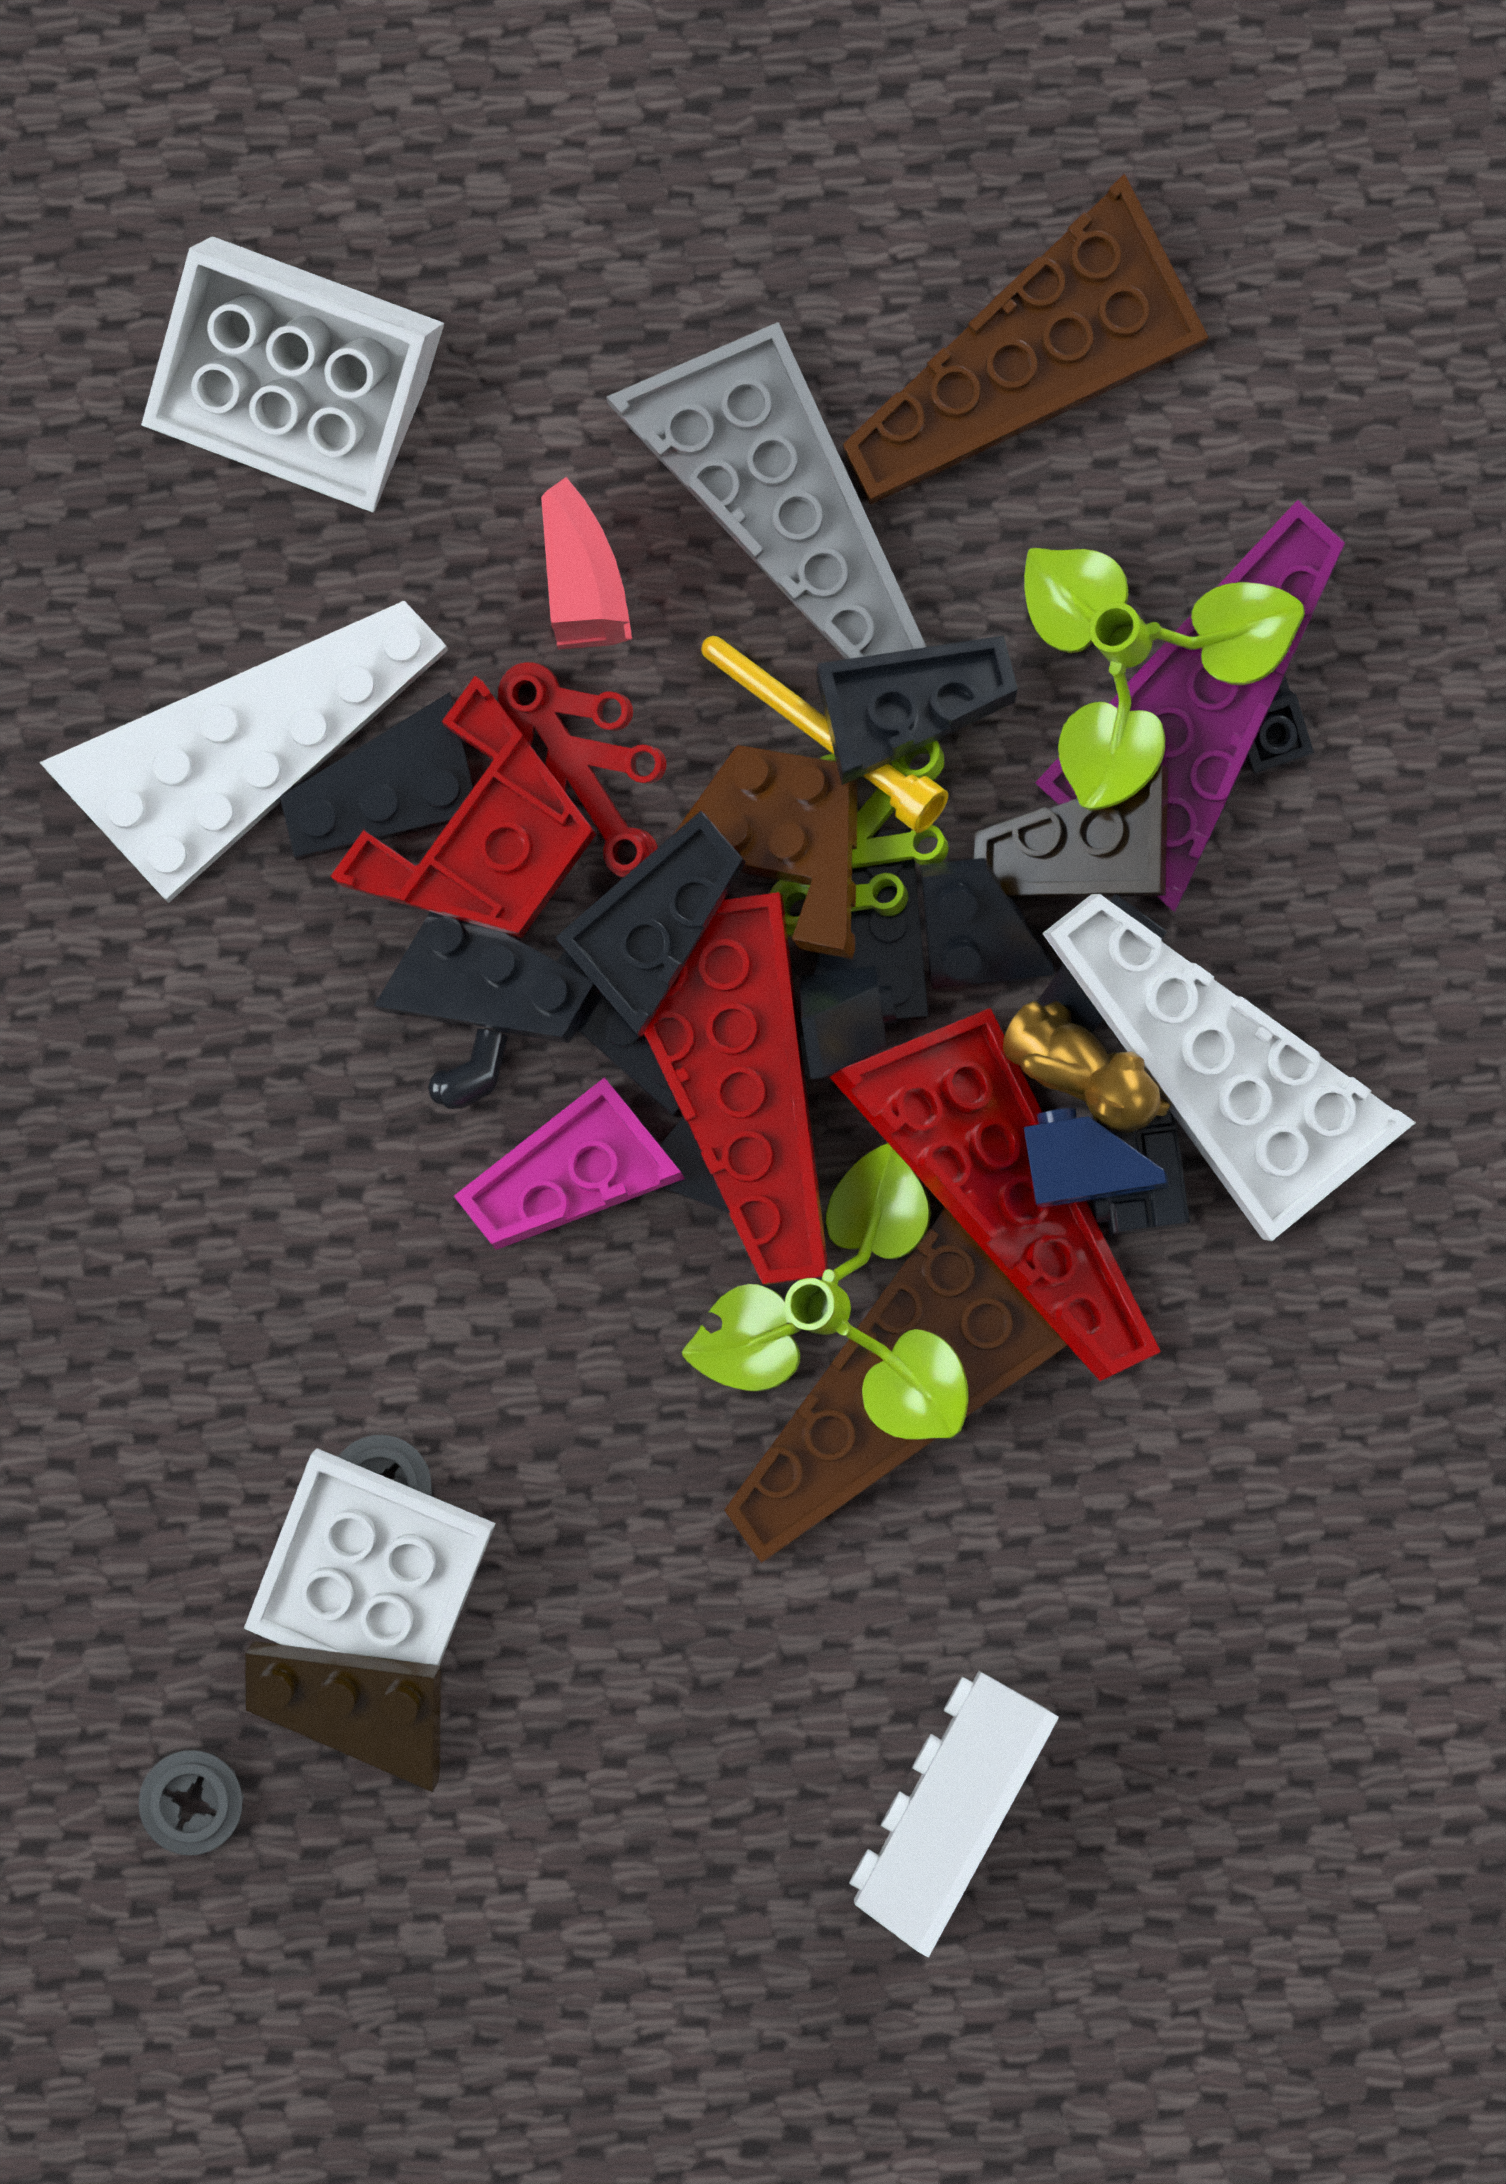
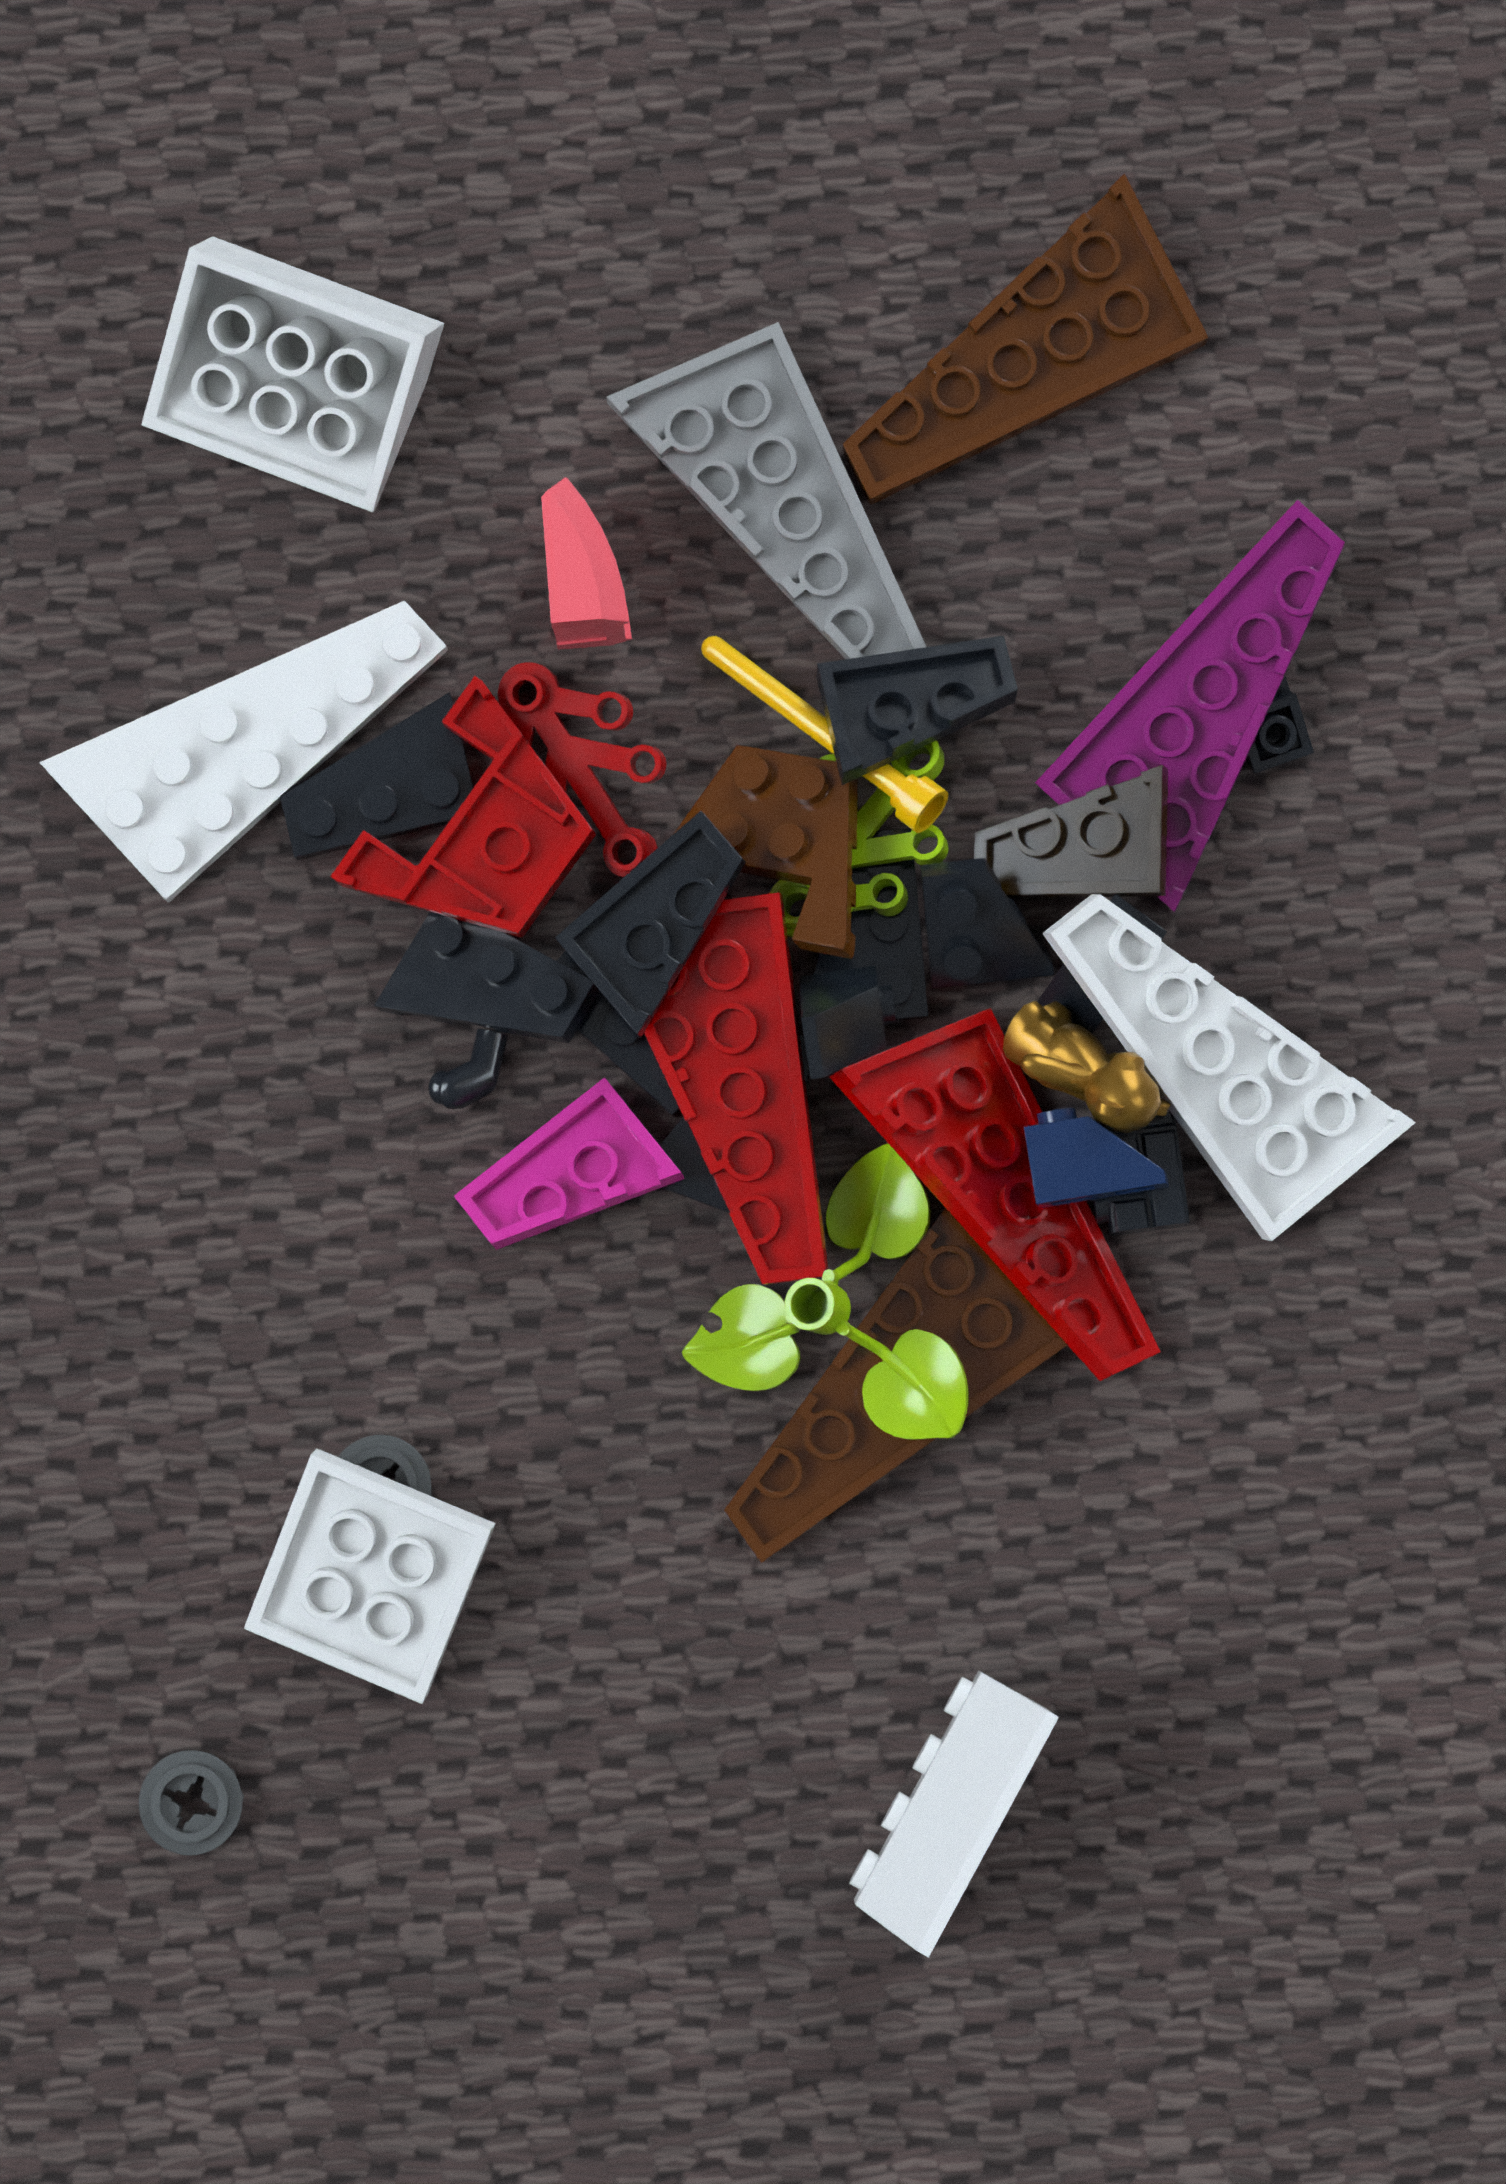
(352, 1703): dark brown wing -> none
(1083, 600): lime plant -> none

